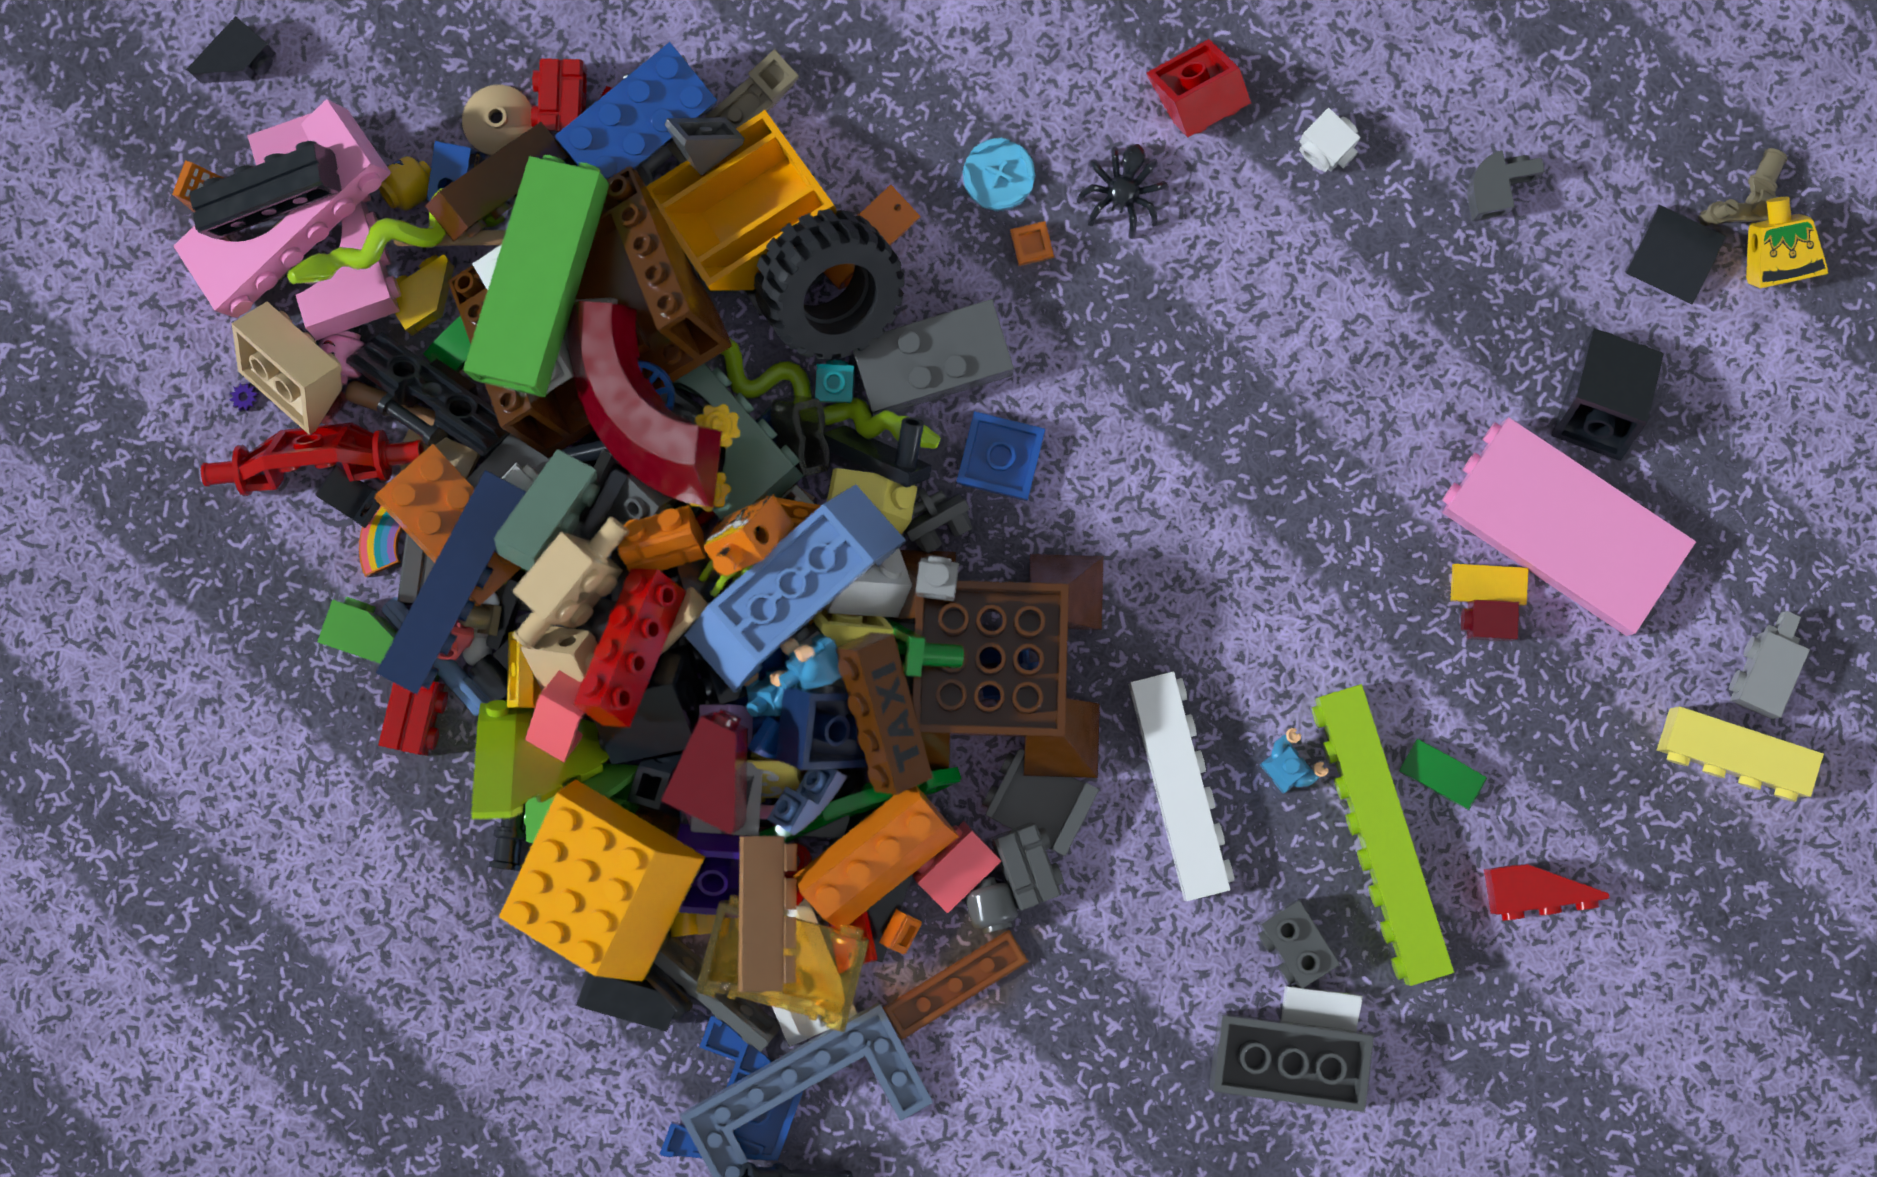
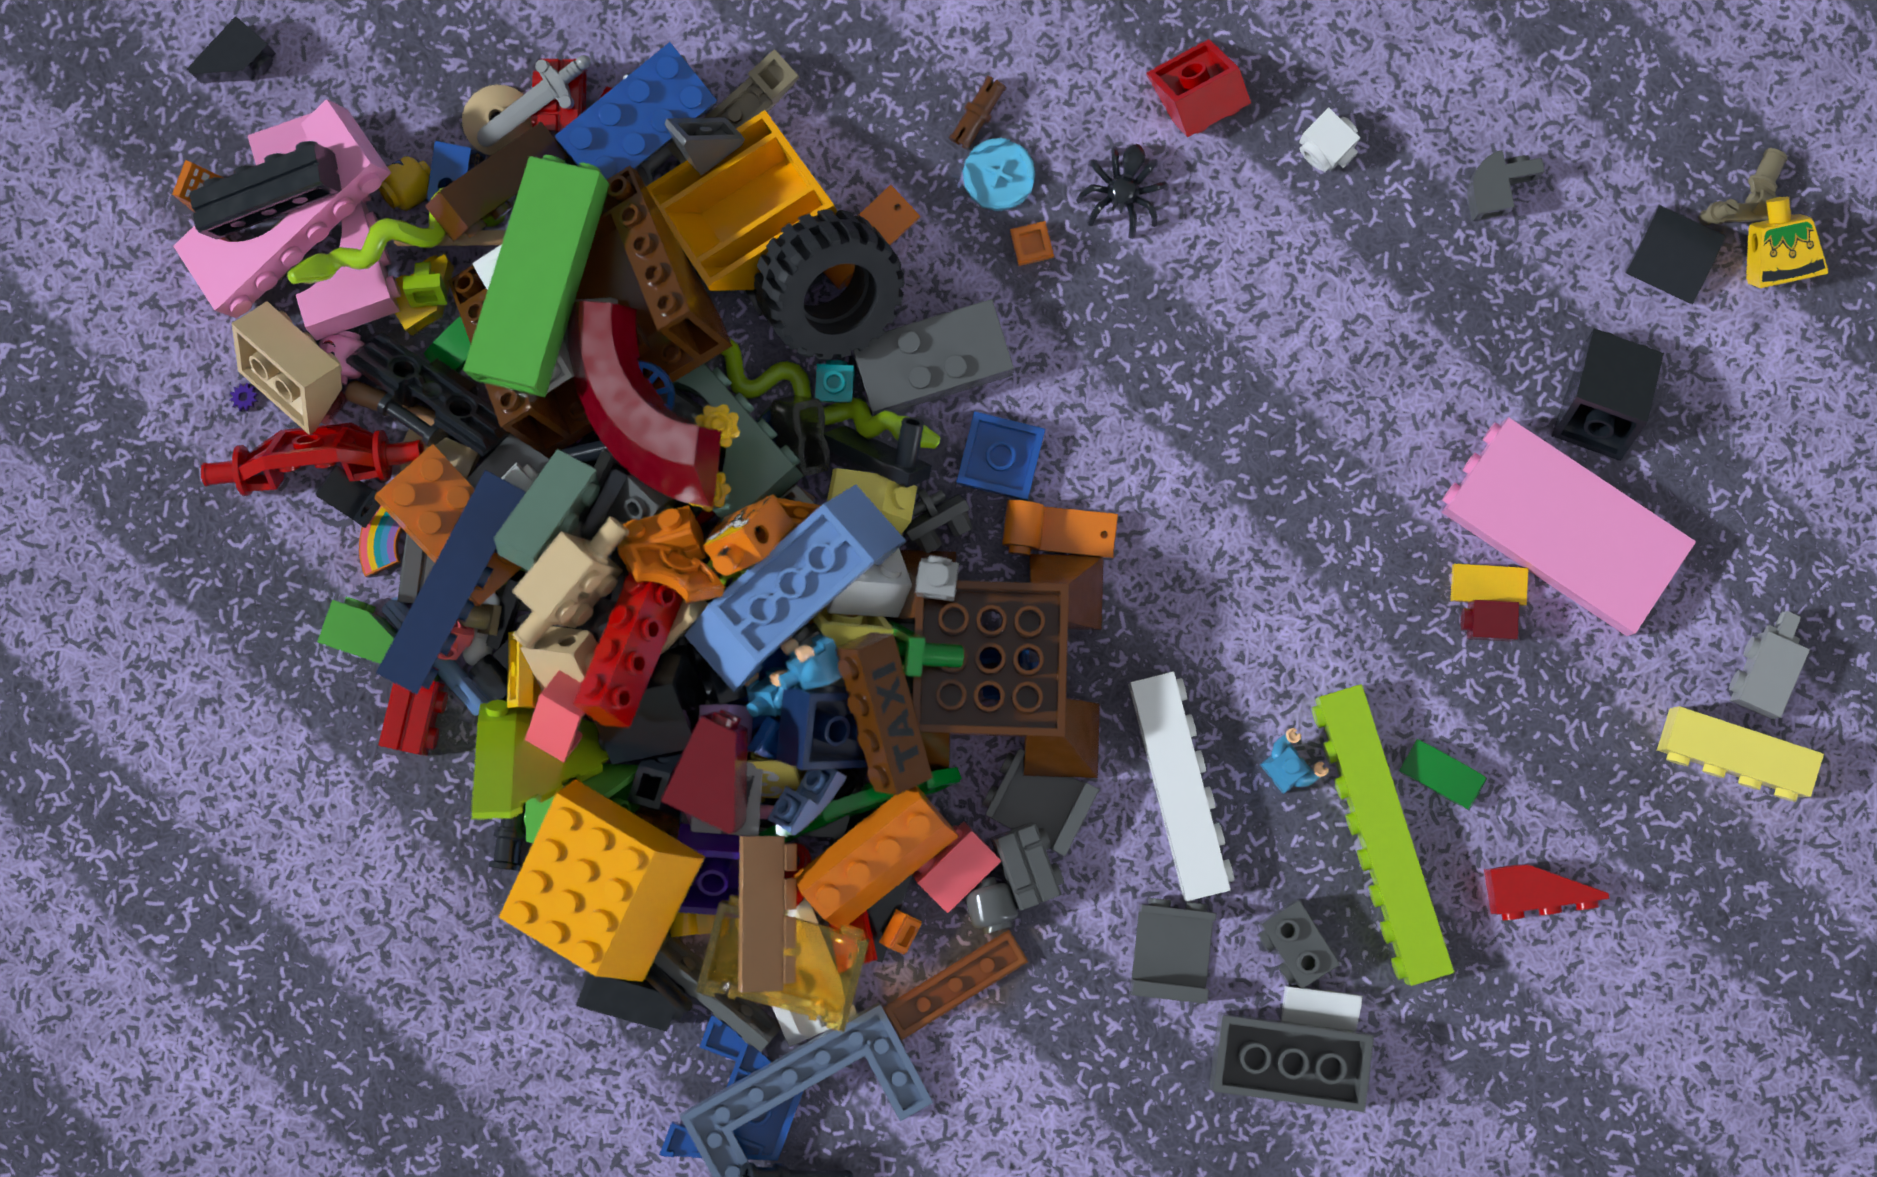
(424, 287): none -> lime tile
(552, 86): none -> light grey sword
(661, 565): none -> orange tile
(977, 112): none -> reddish brown pin
(1058, 530): none -> orange door
(1172, 951): none -> dark grey panel

